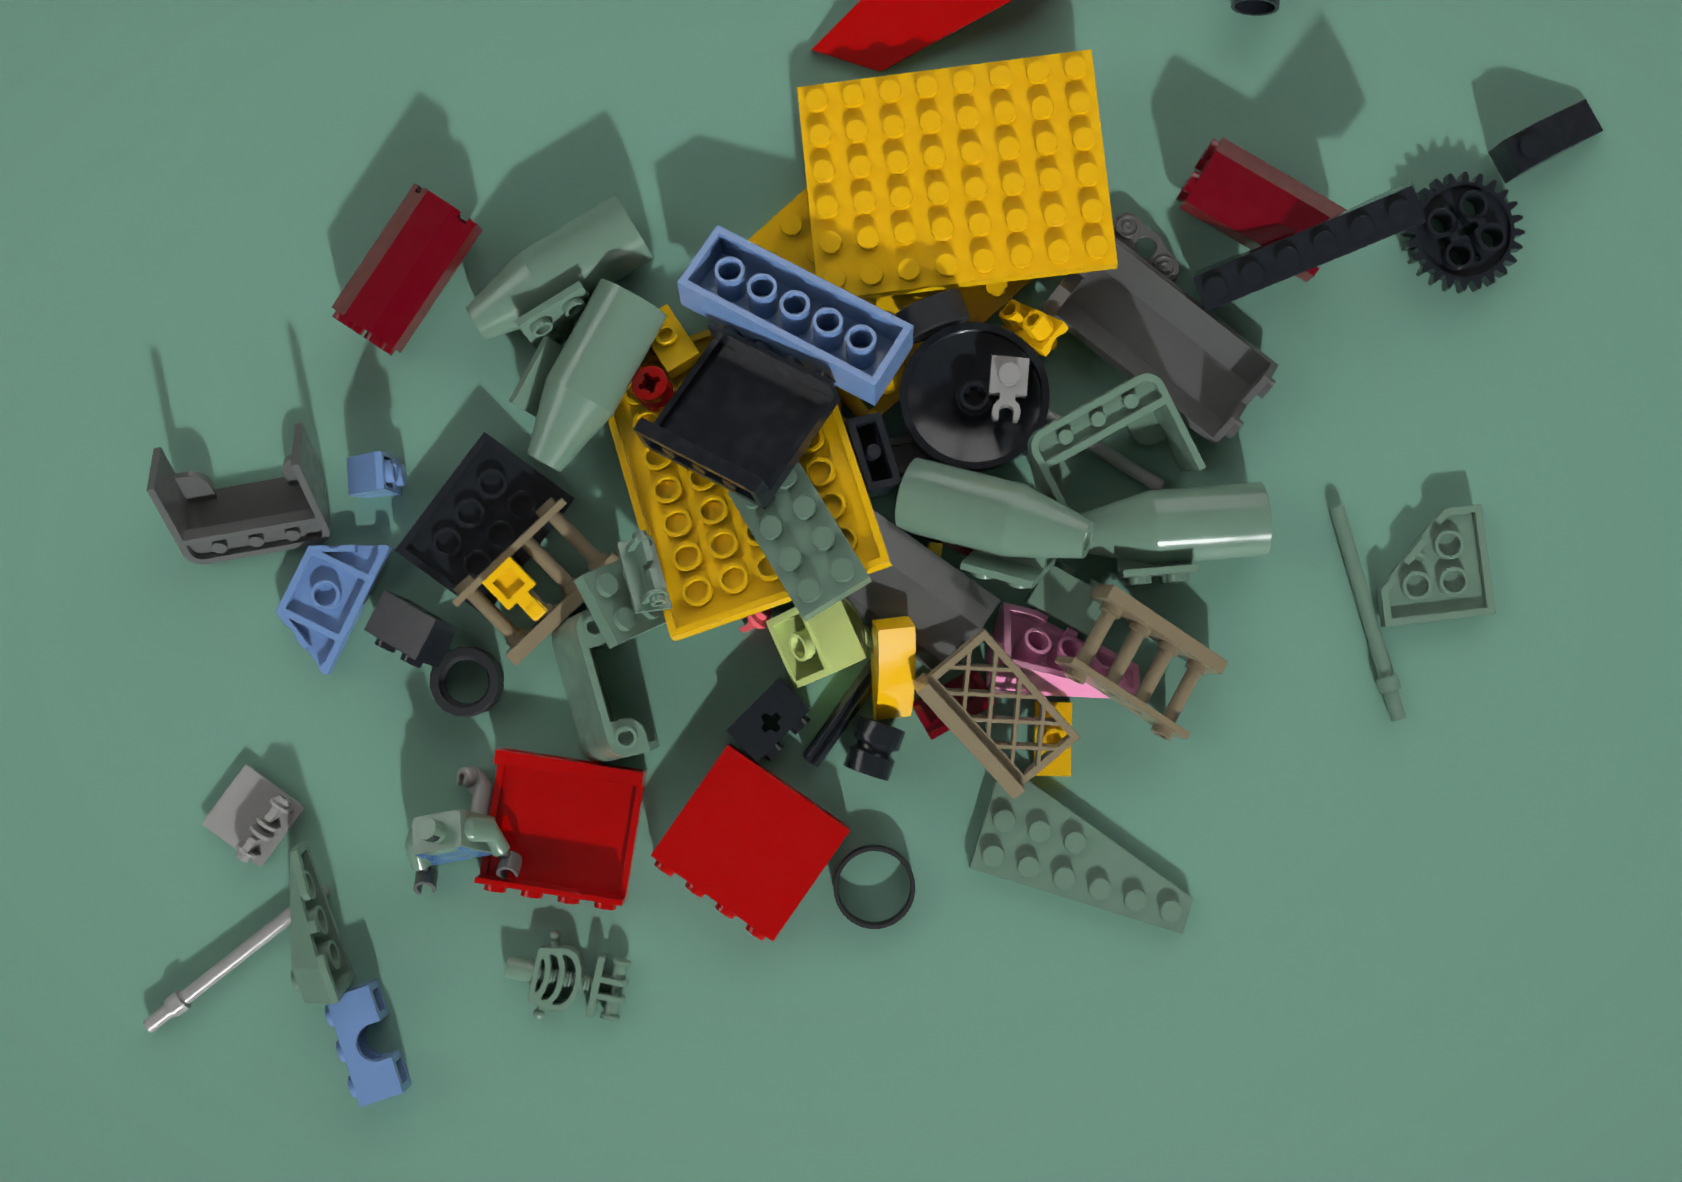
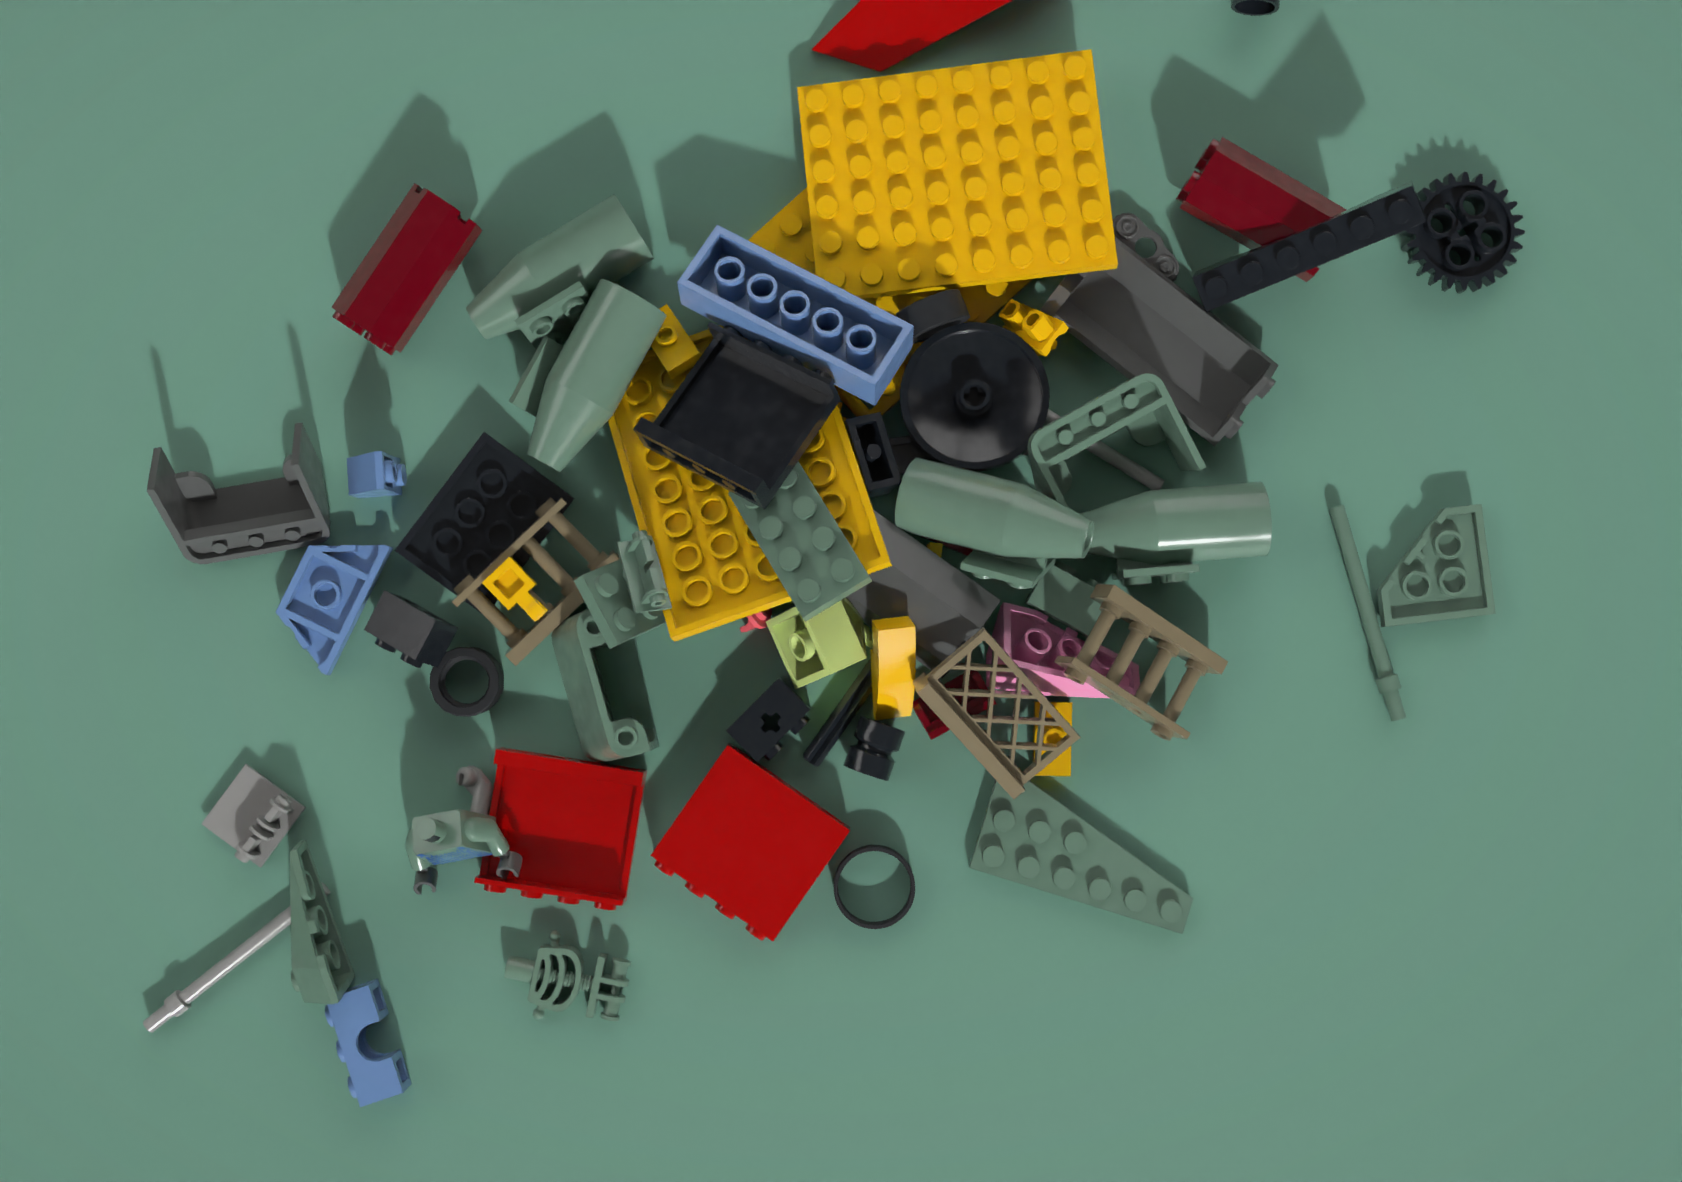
(660, 391): red wheel -> none
(1008, 381): light grey plate -> none
(1544, 140): black slope -> none

